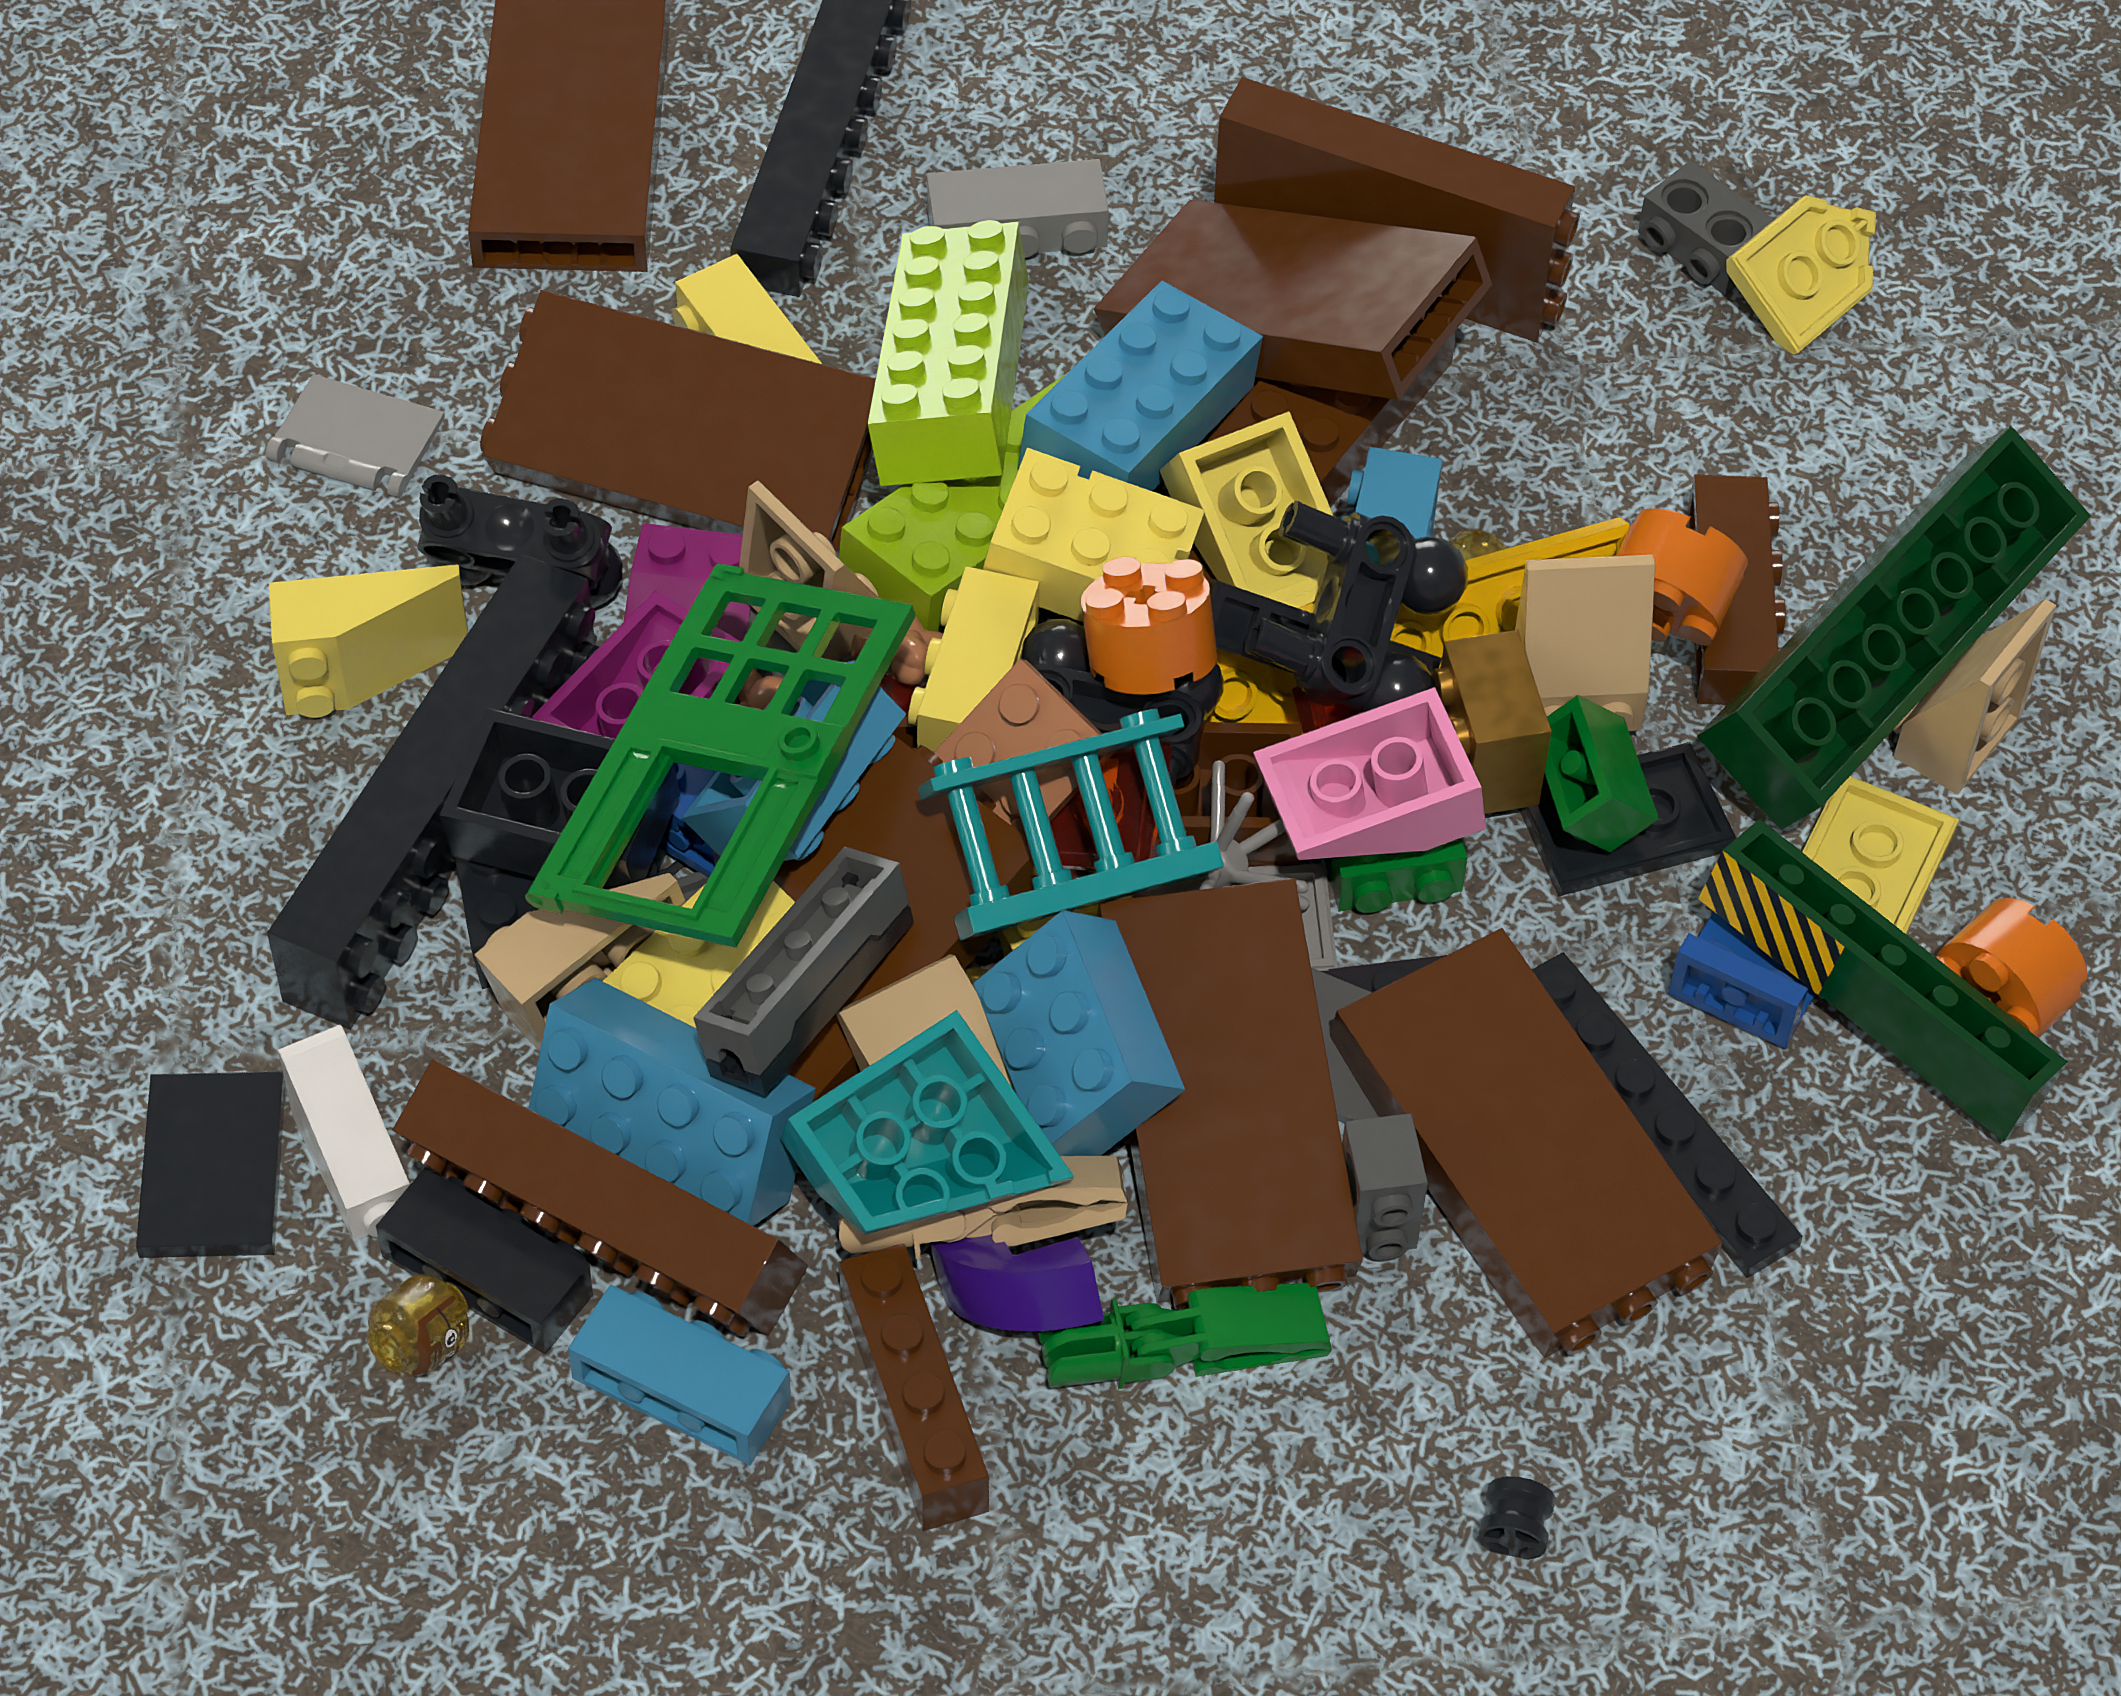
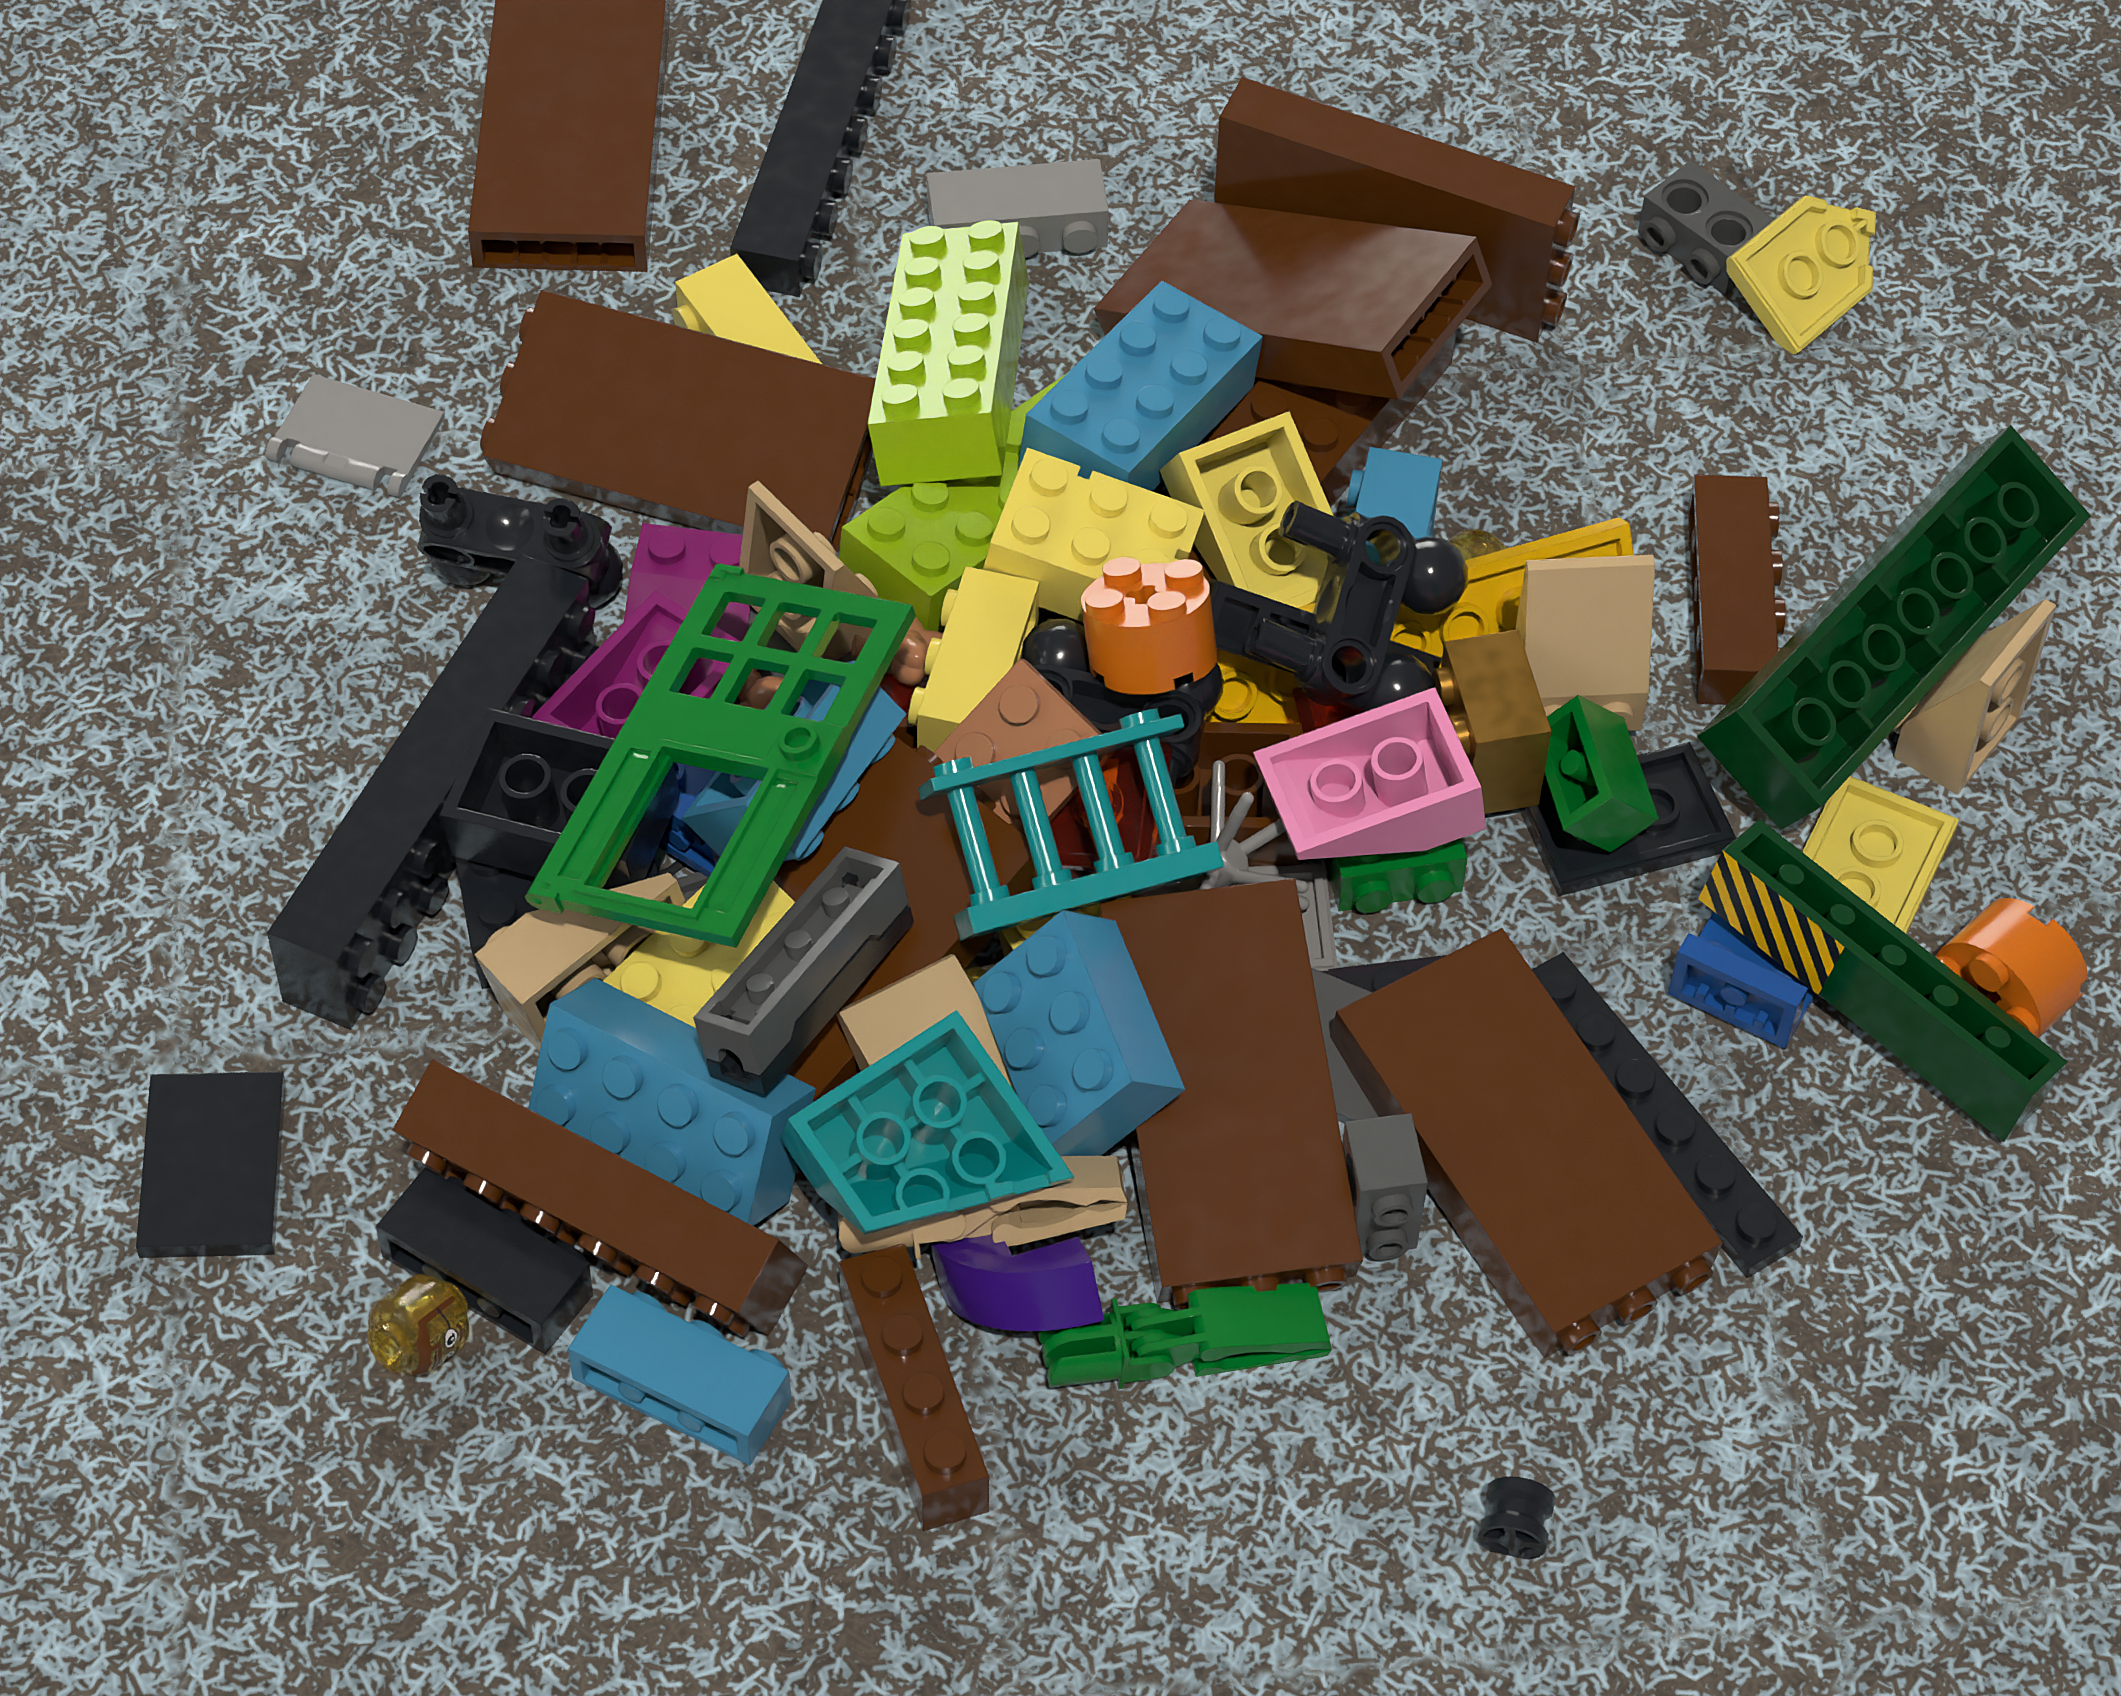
(343, 1129): white slope -> none
(362, 633): light yellow slope -> none
(1692, 576): orange brick -> none

